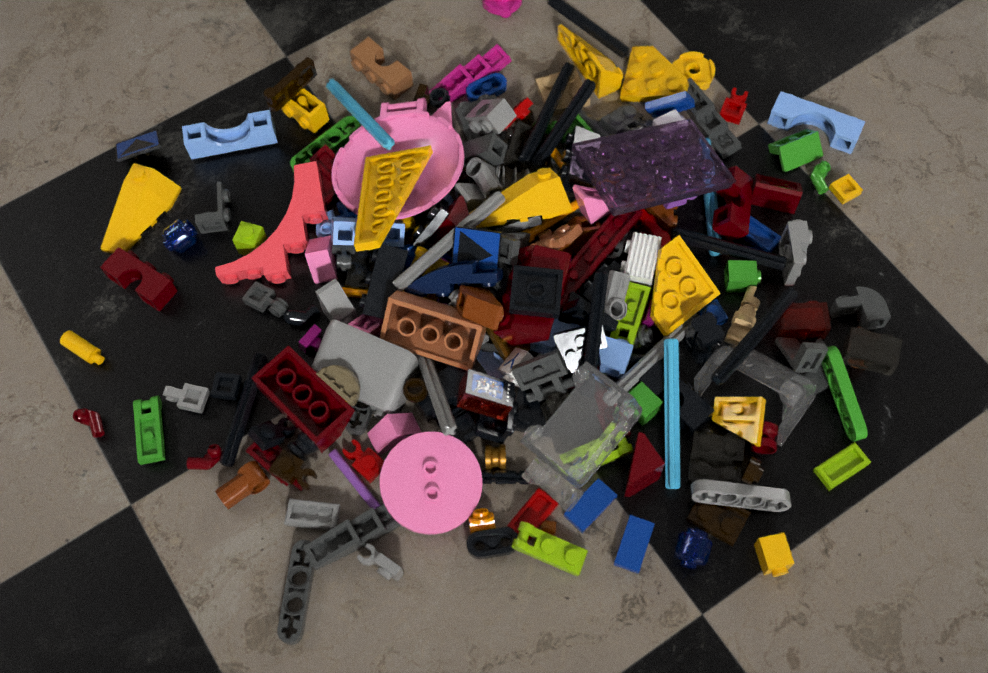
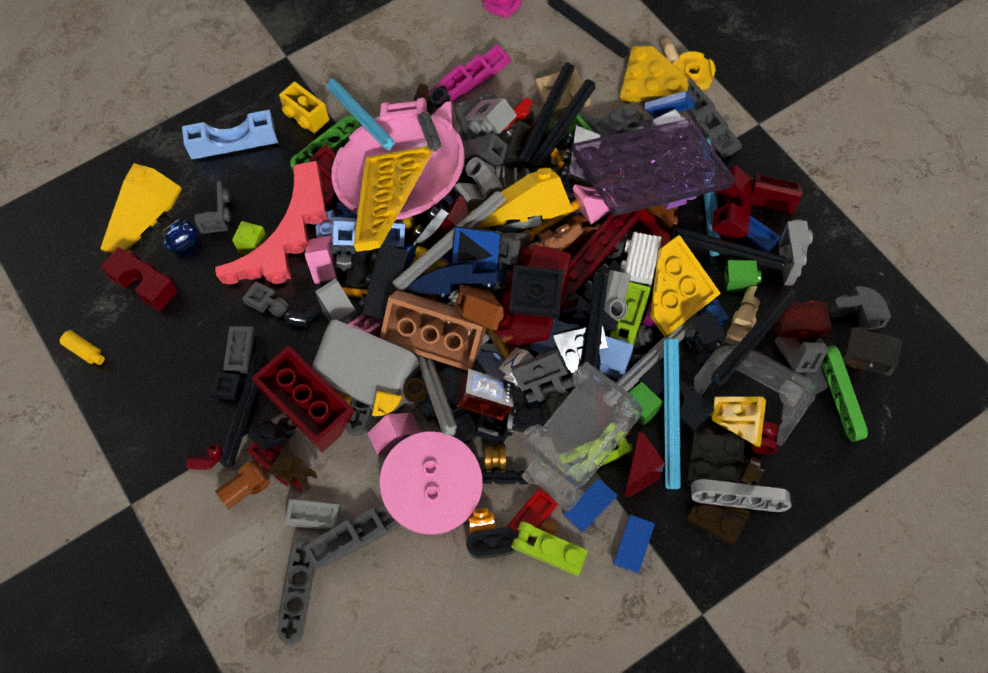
(90, 418): dark red arm -> none
(137, 146): piece -> none
(149, 430): bright green plate -> none
(189, 398): light grey plate -> none
(238, 349): none -> dark grey plate
(290, 85): dark brown plate -> none
(302, 446): black wheel -> none
(311, 339): magenta tile -> none
(342, 382): dark tan plate -> none
(354, 479): medium lavender bar -> none
(366, 463): red plate -> none
(385, 403): none -> yellow tile
(386, 567): light grey plate -> none
(391, 79): medium nougat arch -> none
(429, 131): none -> dark grey axle
(486, 86): blue plate -> none
(591, 62): yellow wedge -> none
(670, 50): none -> tan arm
(693, 548): clear blue head -> none
(734, 107): red plate -> none
(774, 554): yellow brick -> none
(797, 149): bright green panel -> none
(818, 176): bright green arm -> none
(840, 128): light blue arch -> none
(841, 466): lime tile -> none
(845, 189): yellow plate -> none

